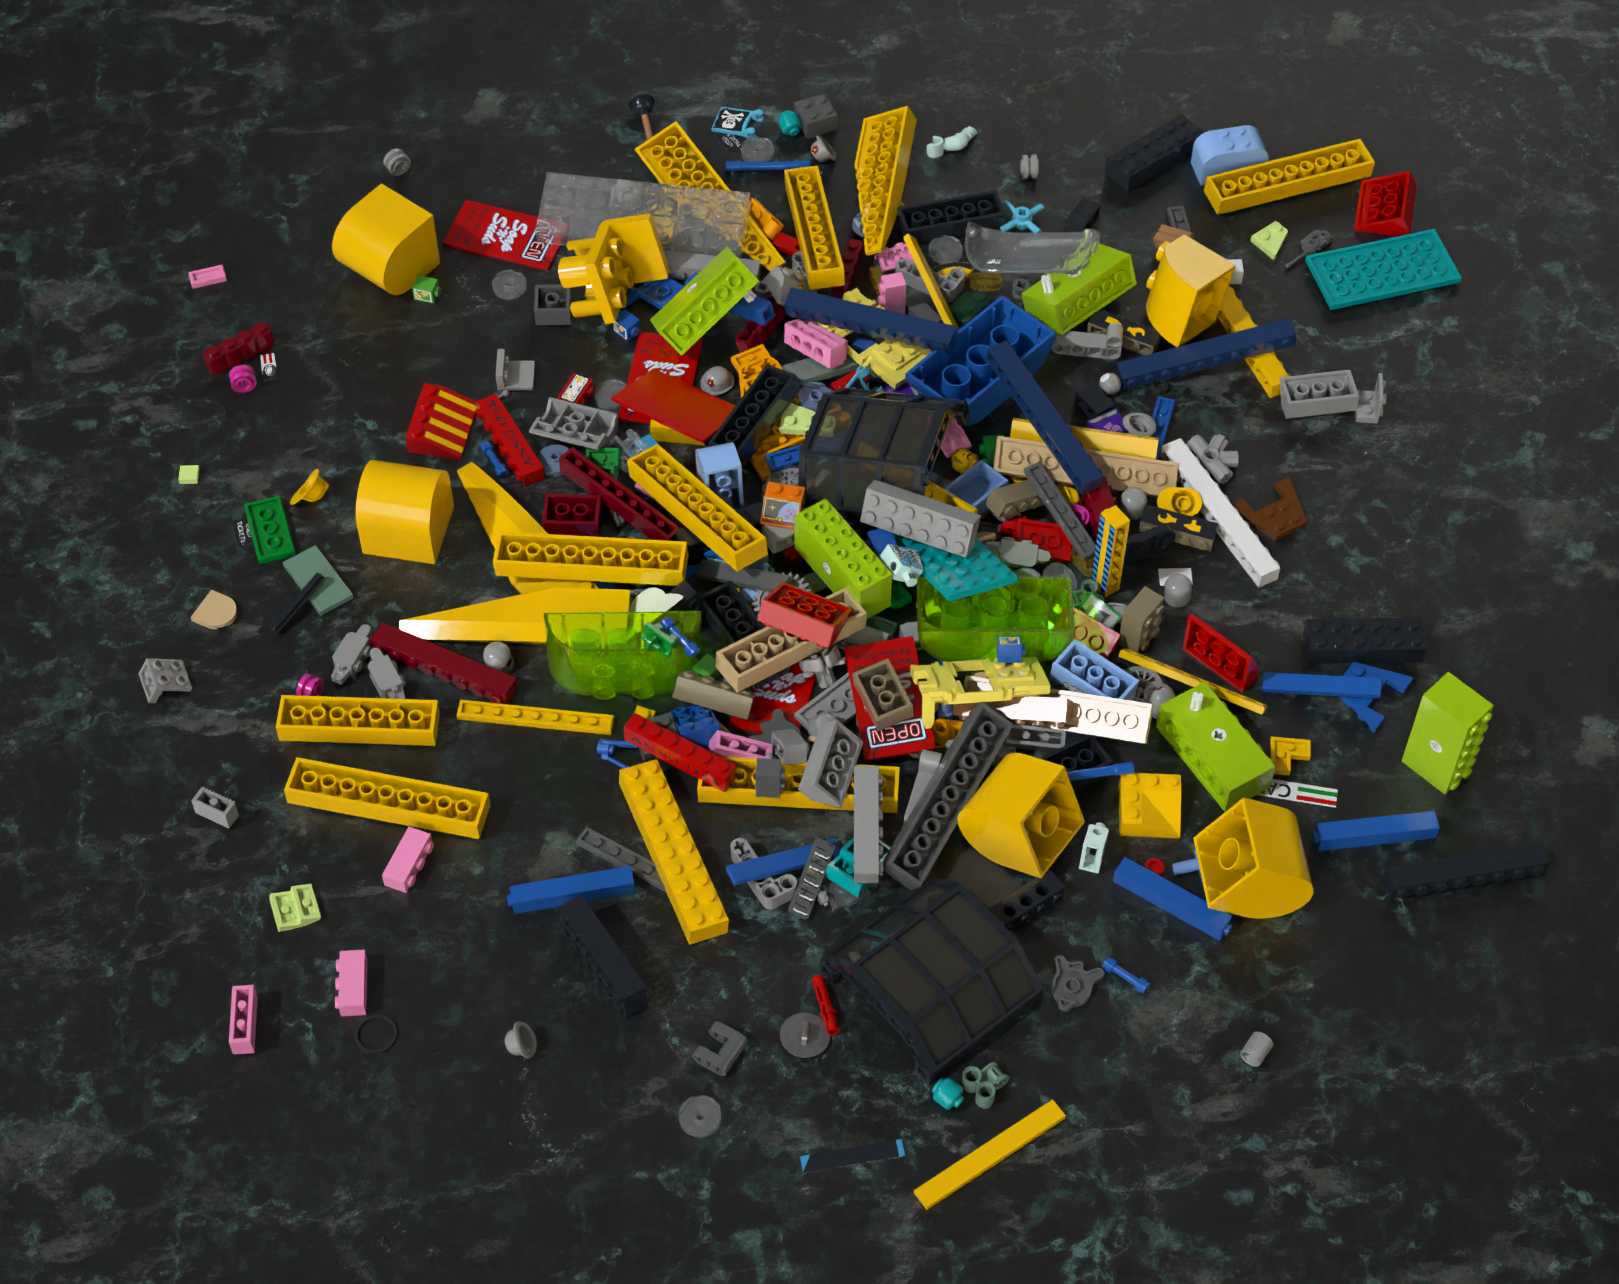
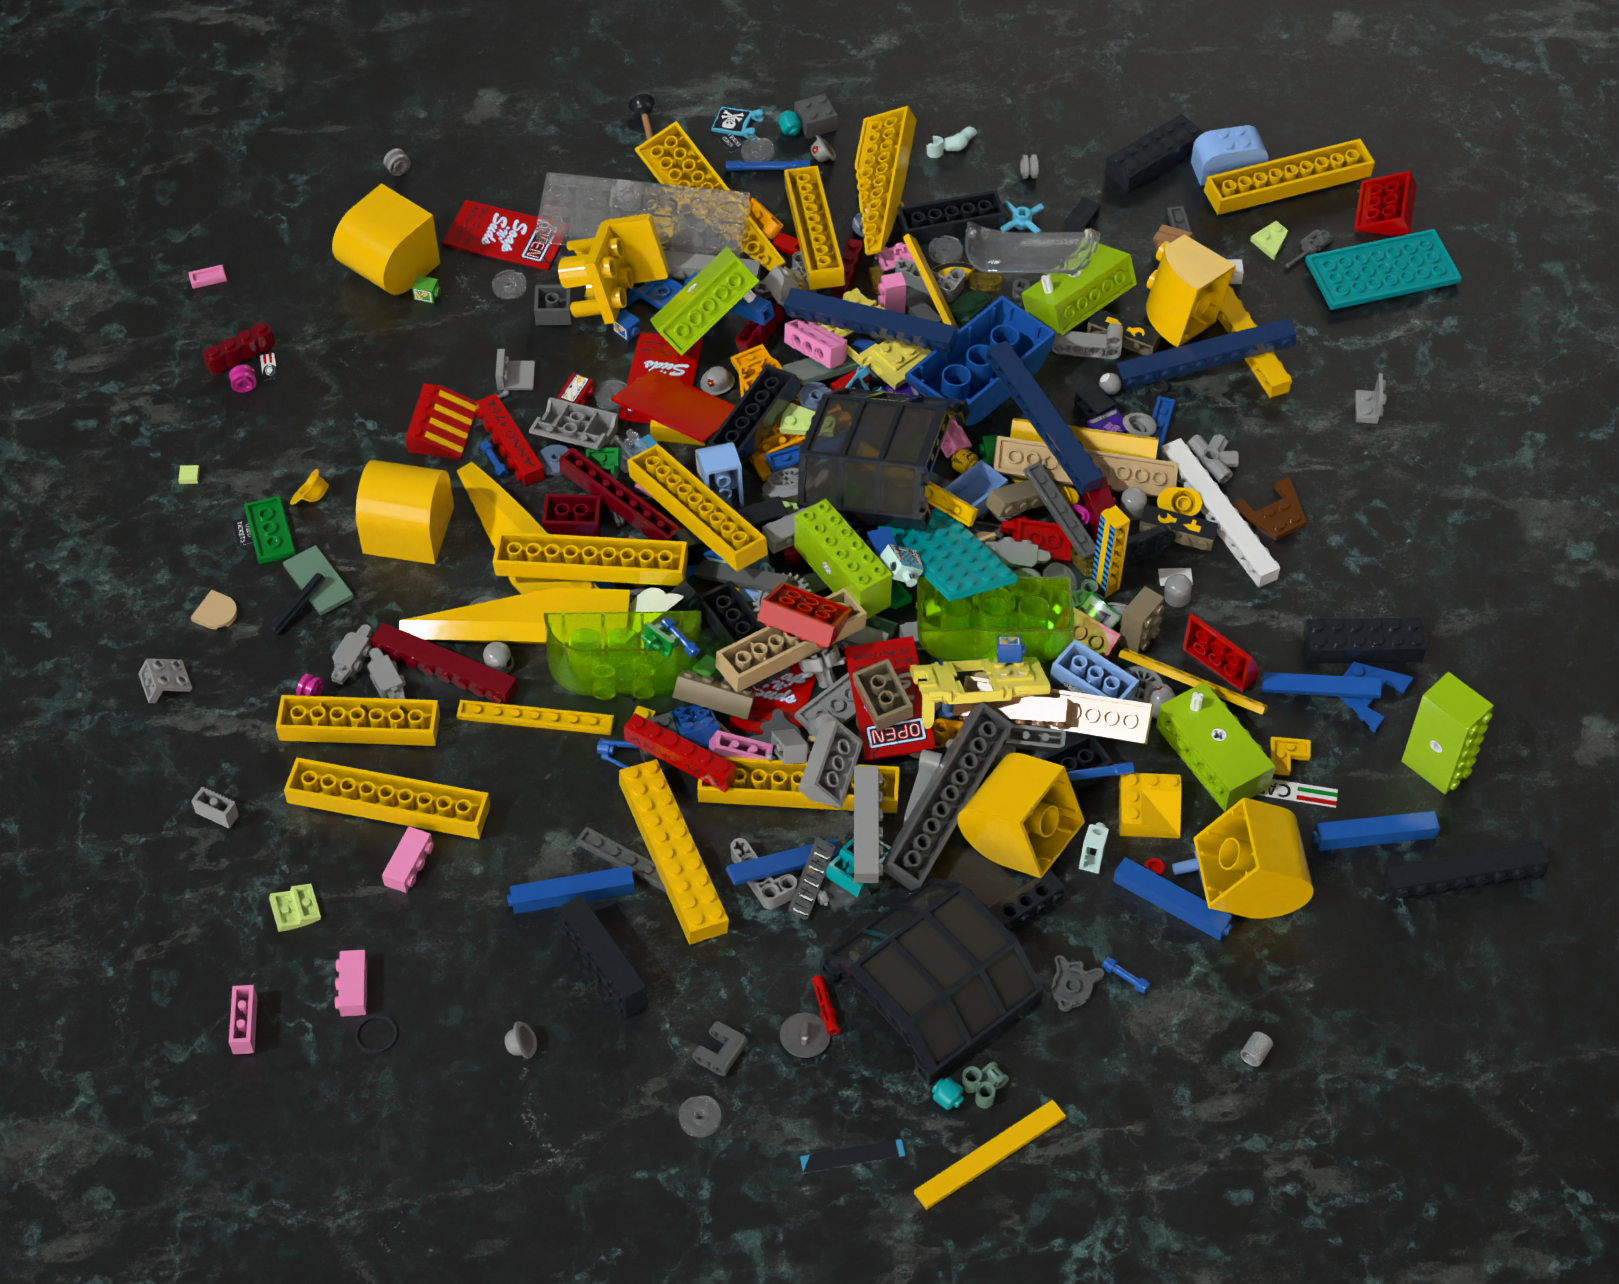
(769, 778): dark grey brick -> none
(781, 504): slope -> none
(920, 518): light grey brick -> none
(1318, 394): light grey slope -> none

